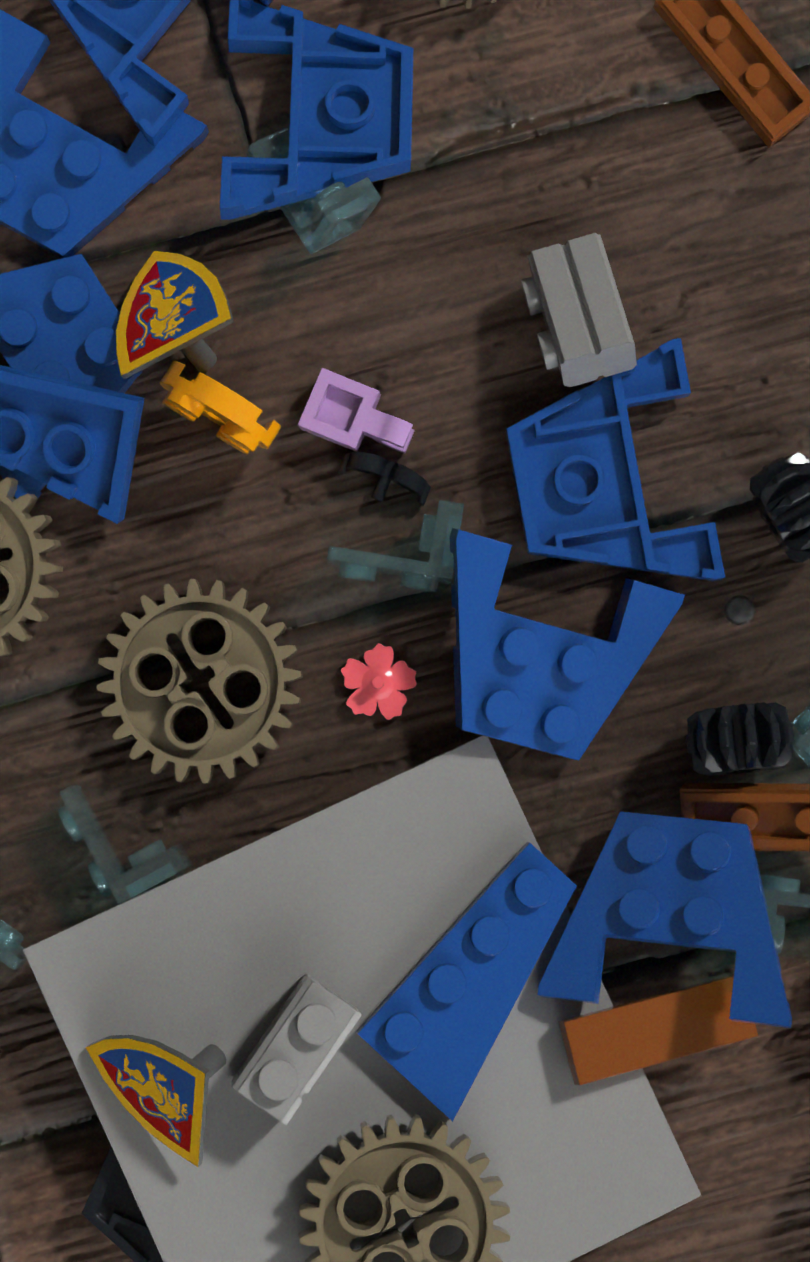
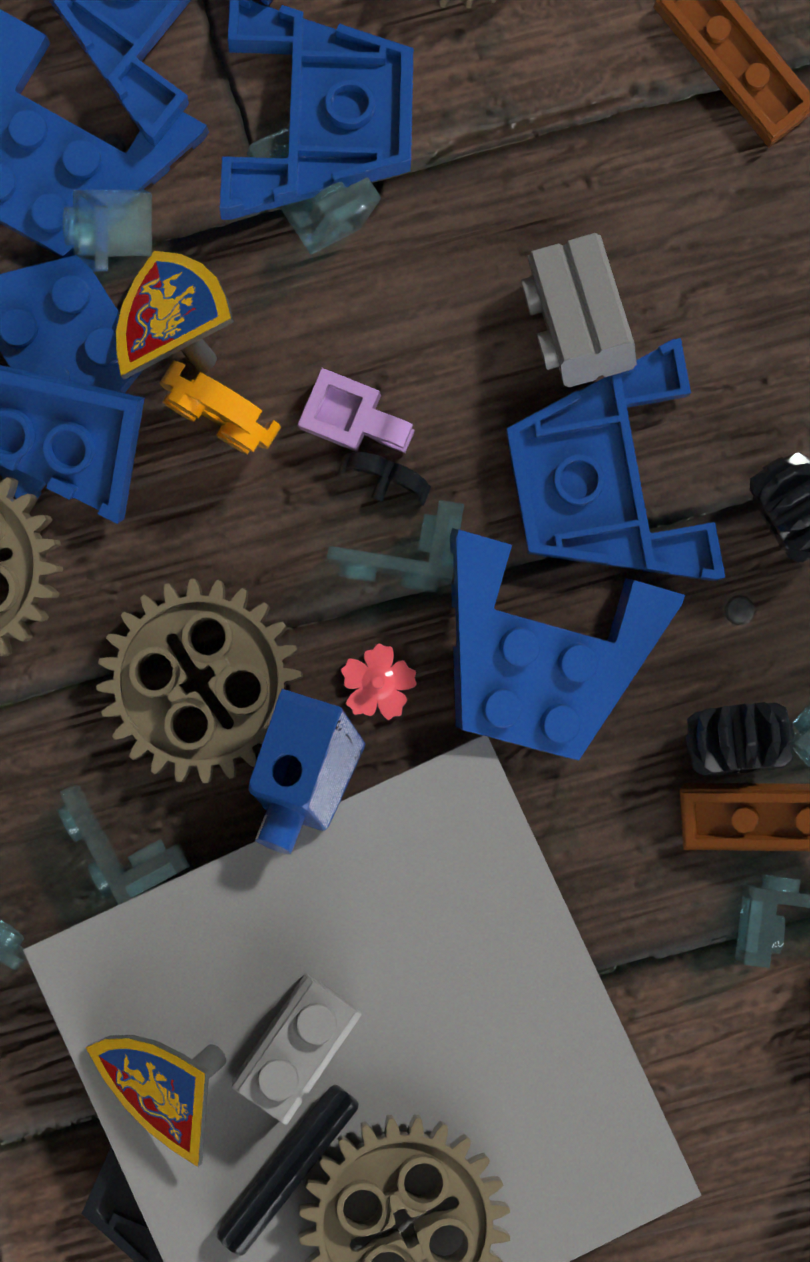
(108, 225): none -> clear light blue bracket
(287, 1170): none -> black axle
(303, 768): none -> blue torso
(462, 991): blue wing -> none
(652, 1031): dark orange tile -> none
(677, 887): blue wing -> none

